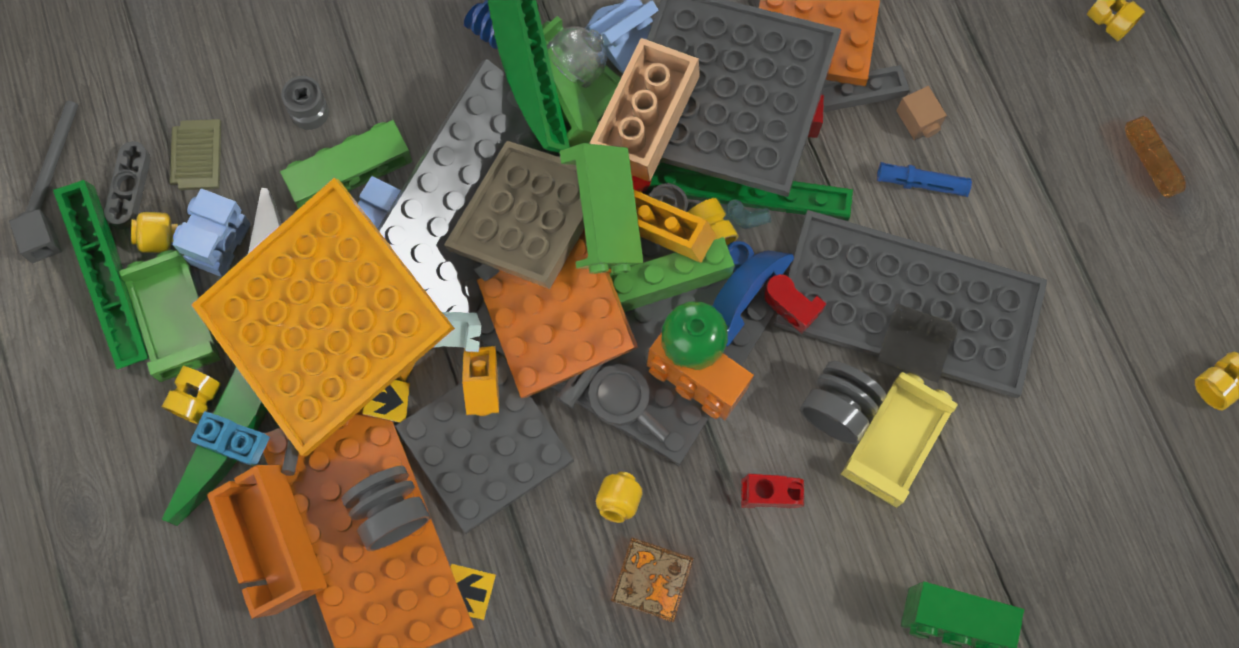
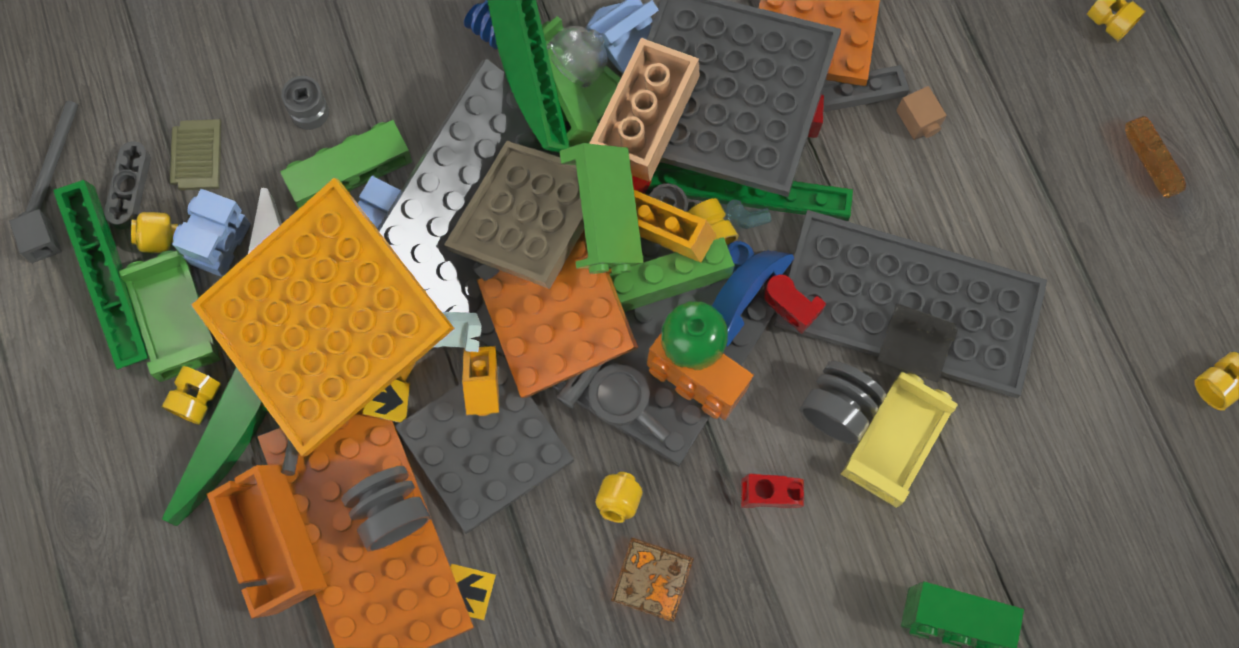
(230, 439): dark azure slope -> none
(918, 178): blue pin -> none

